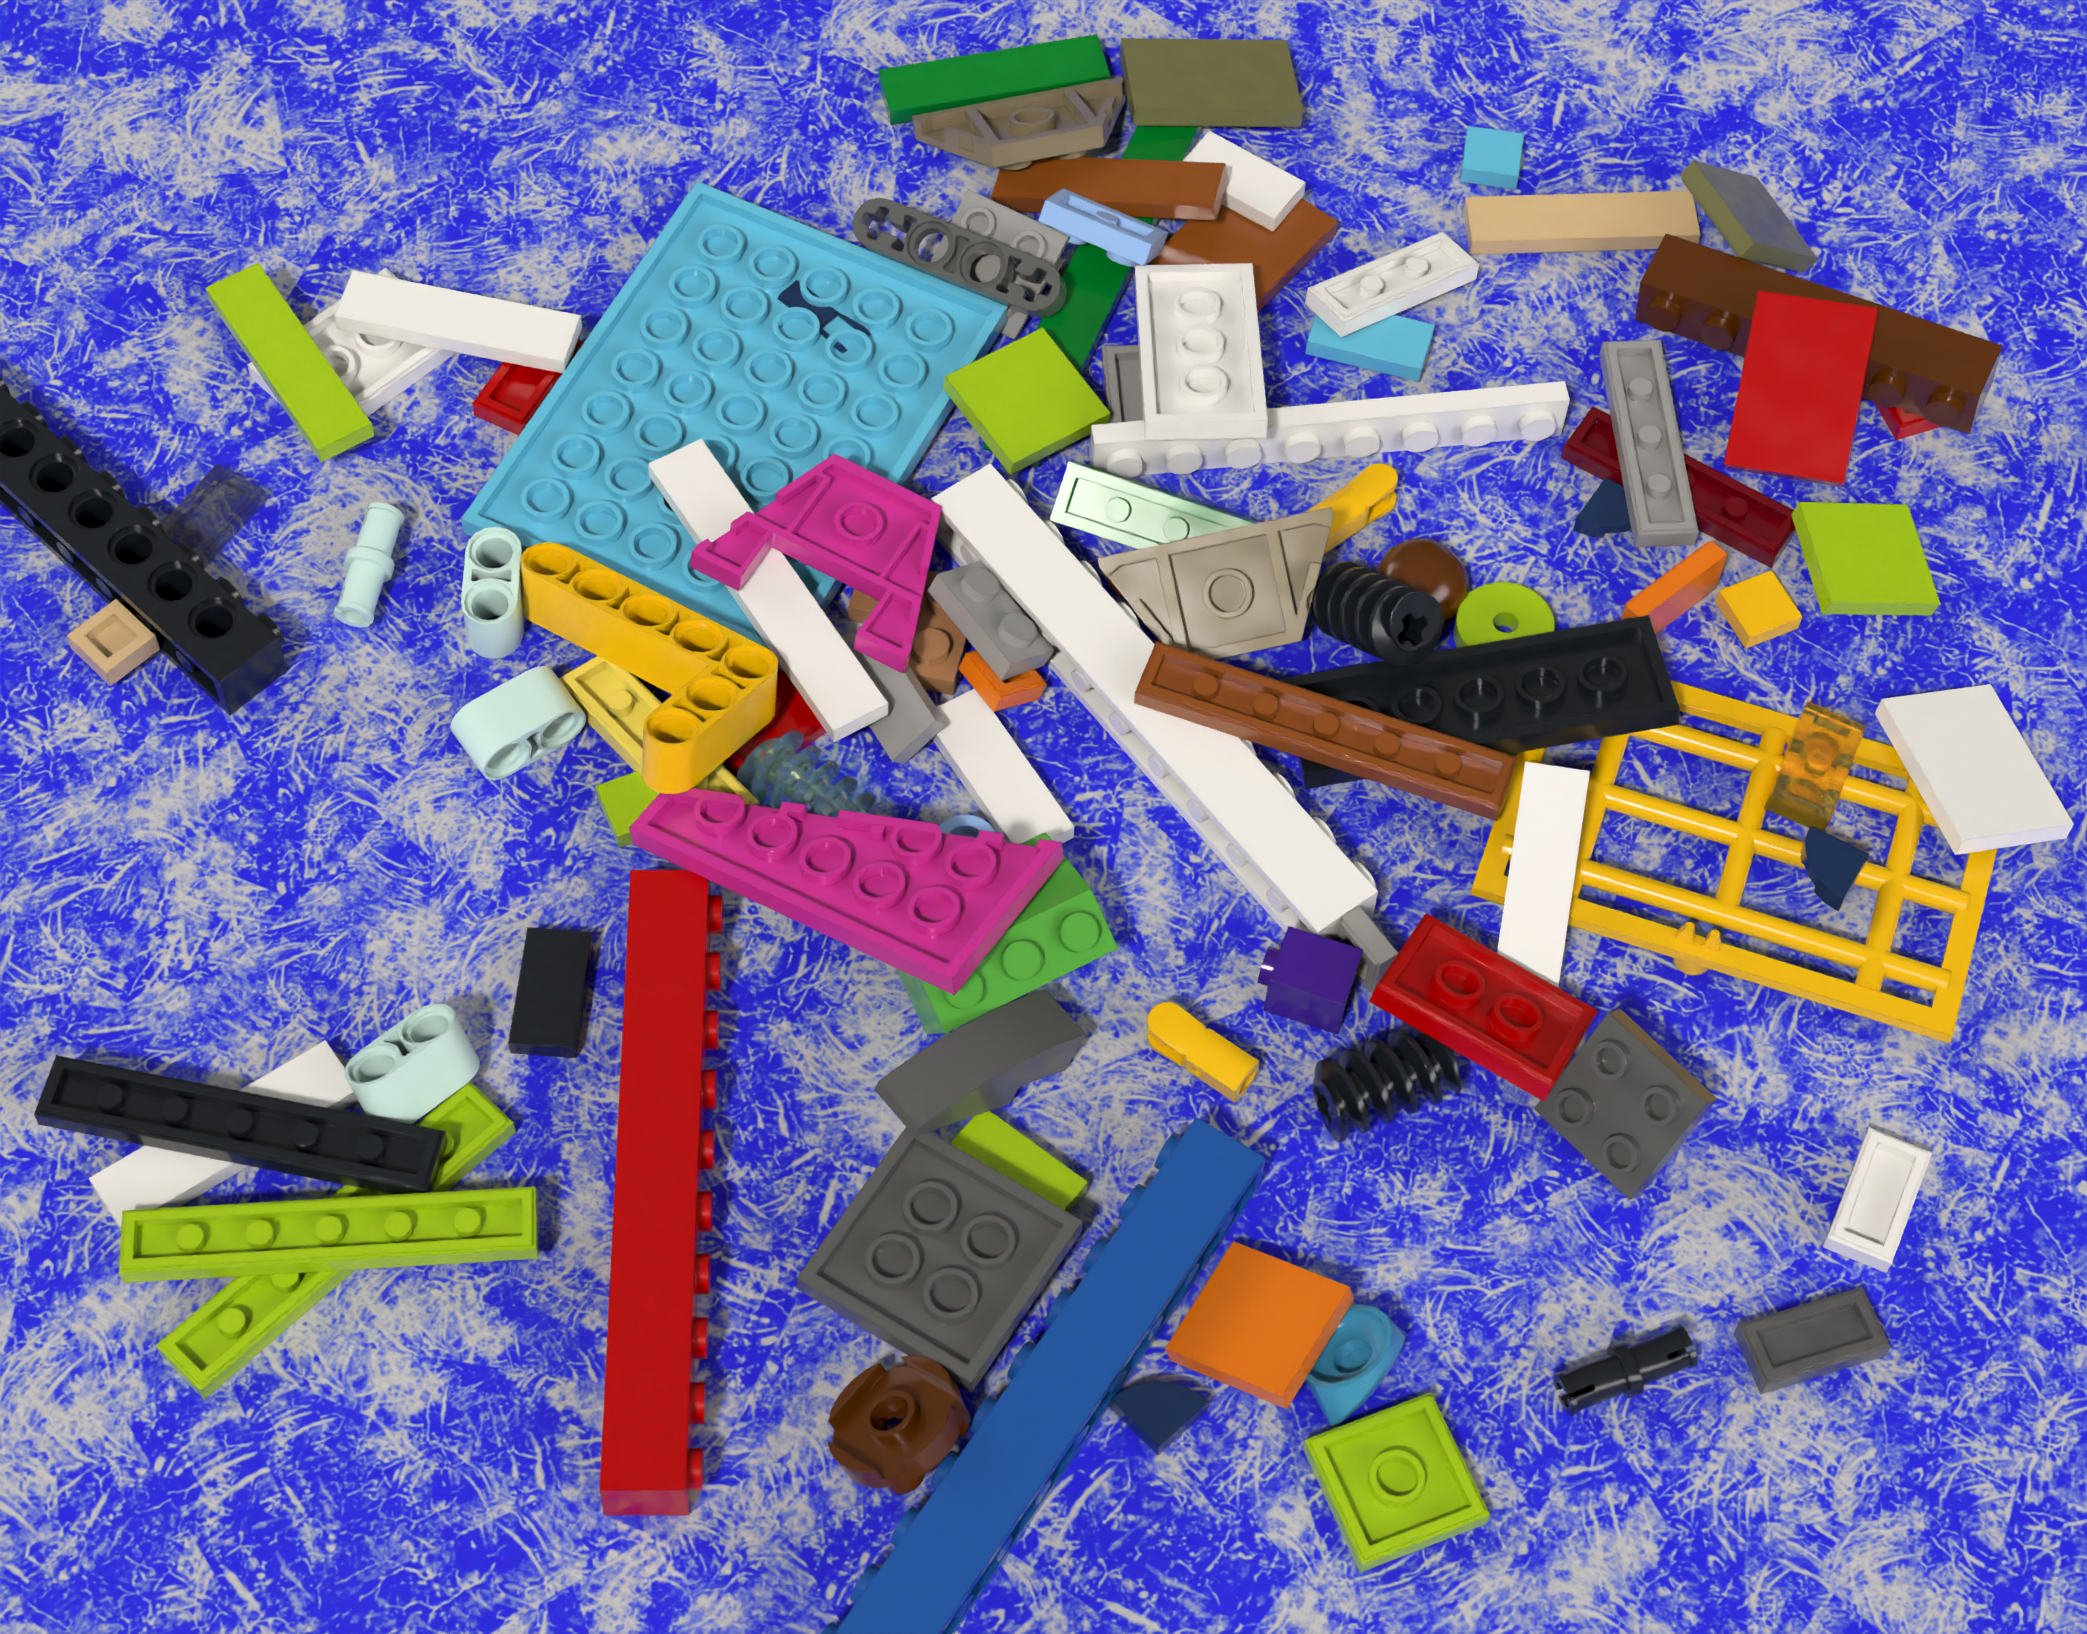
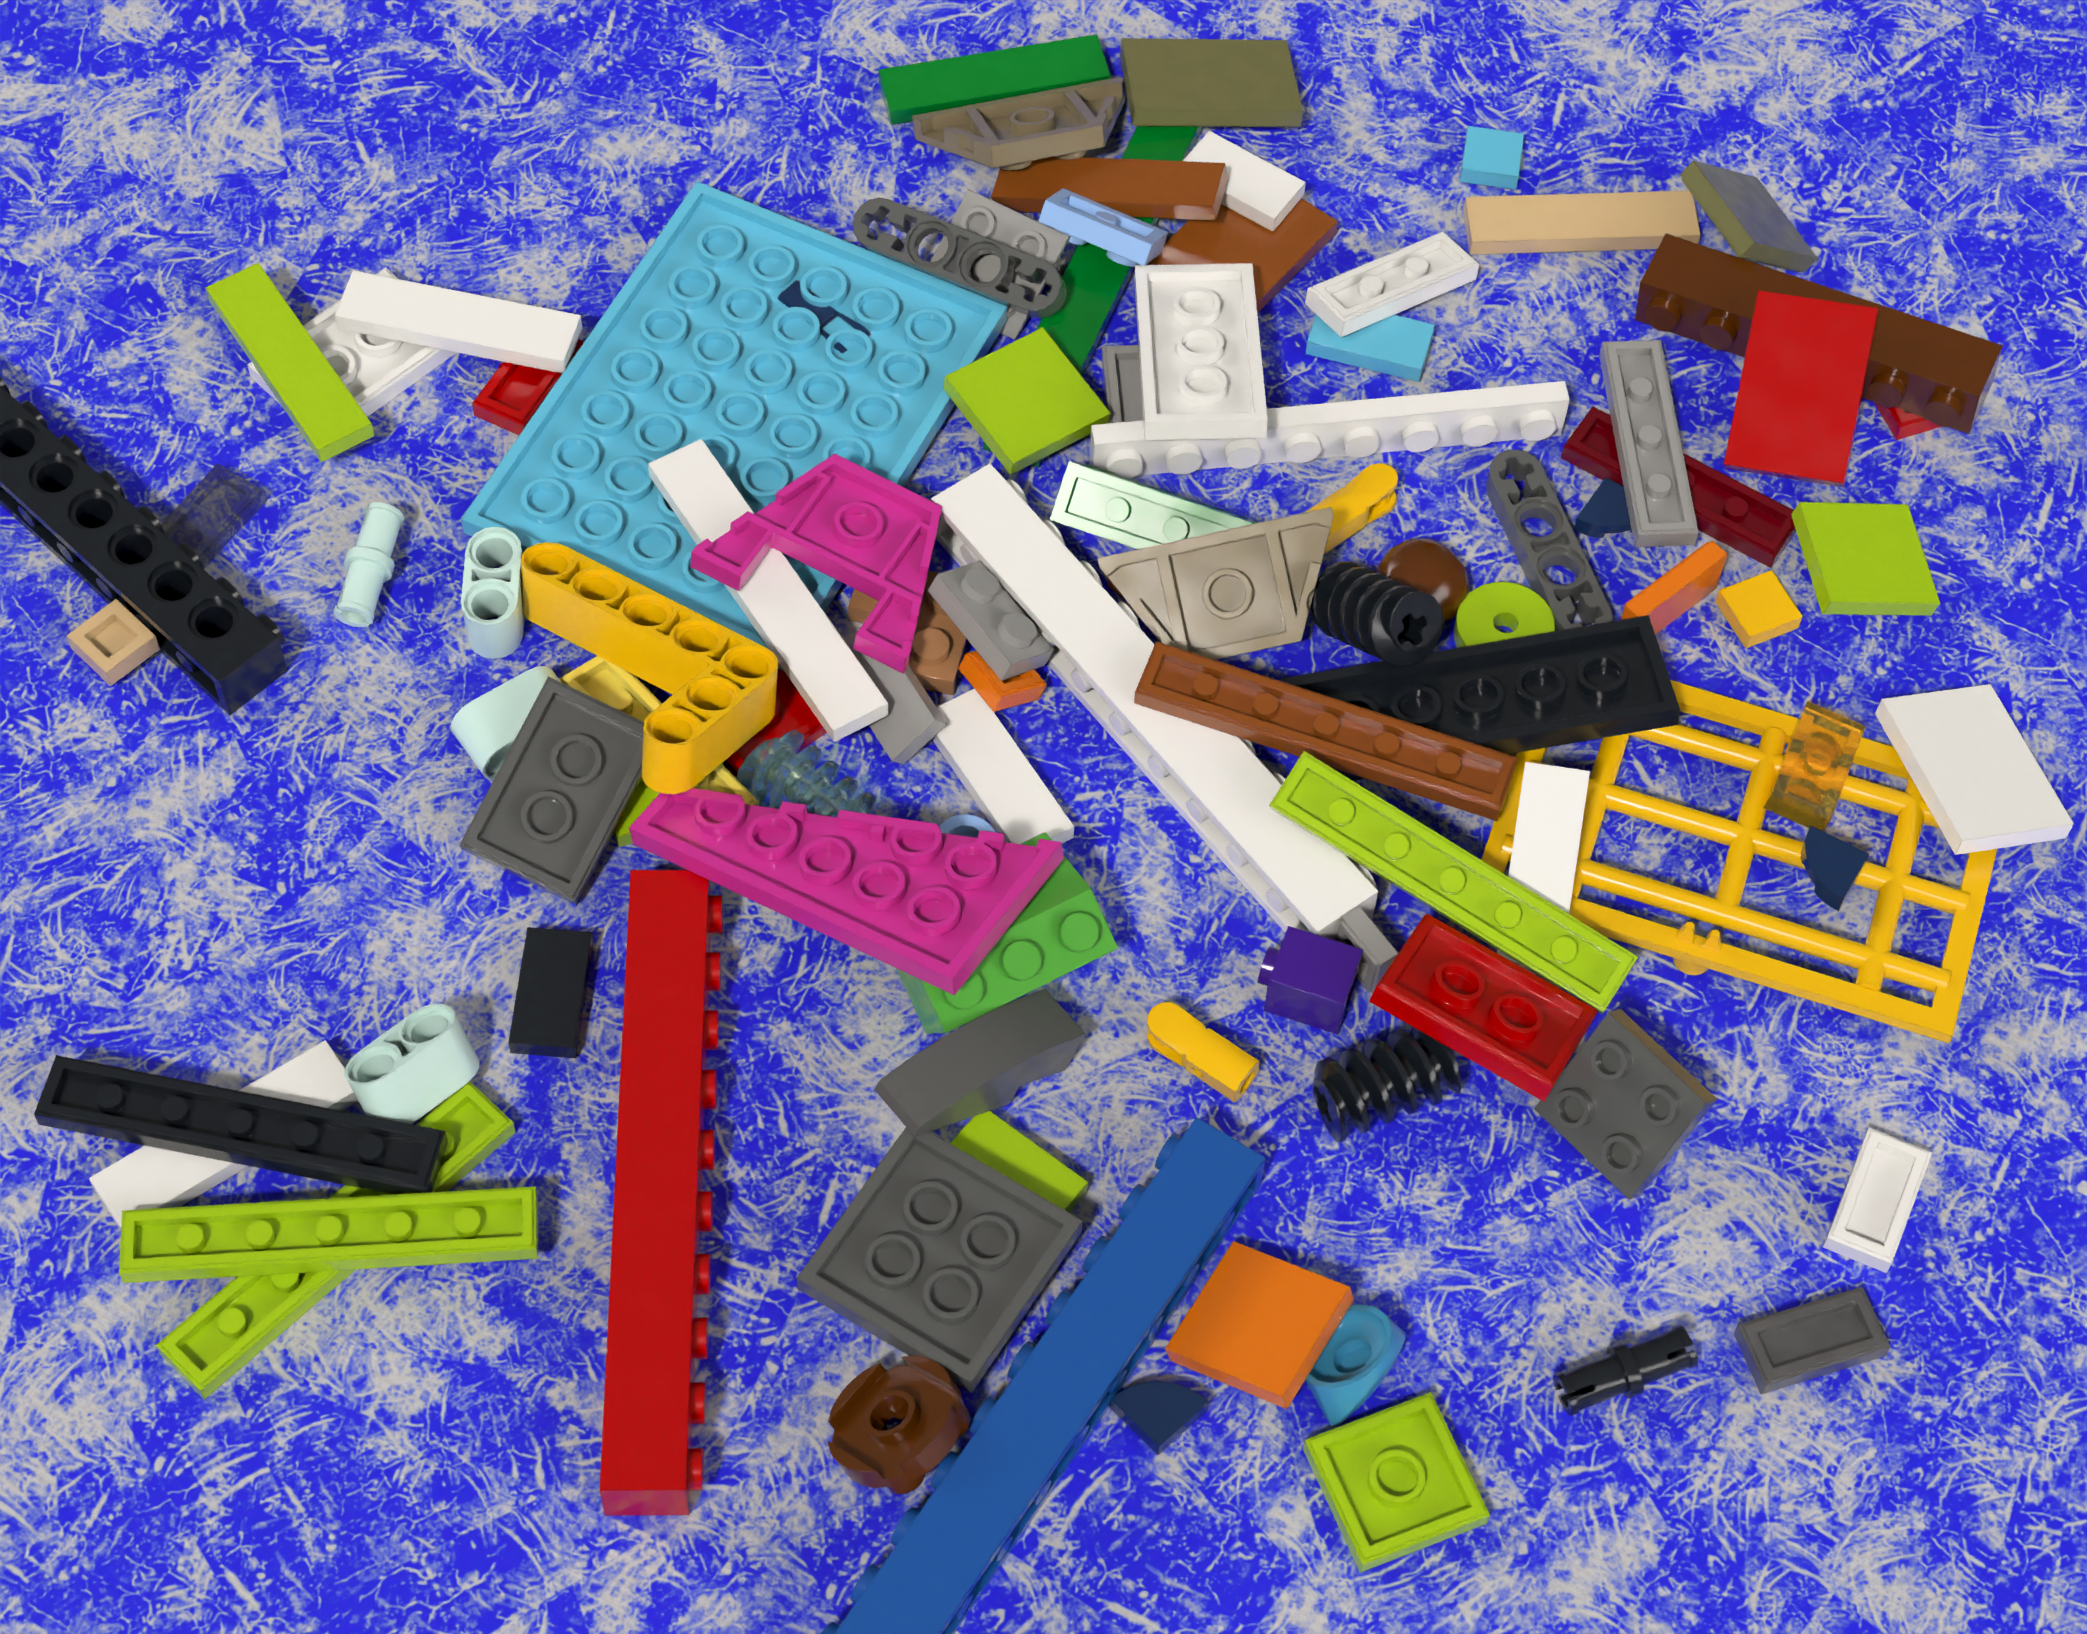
(559, 791): none -> dark grey tile
(1453, 882): none -> lime tile
(1555, 549): none -> dark grey beam

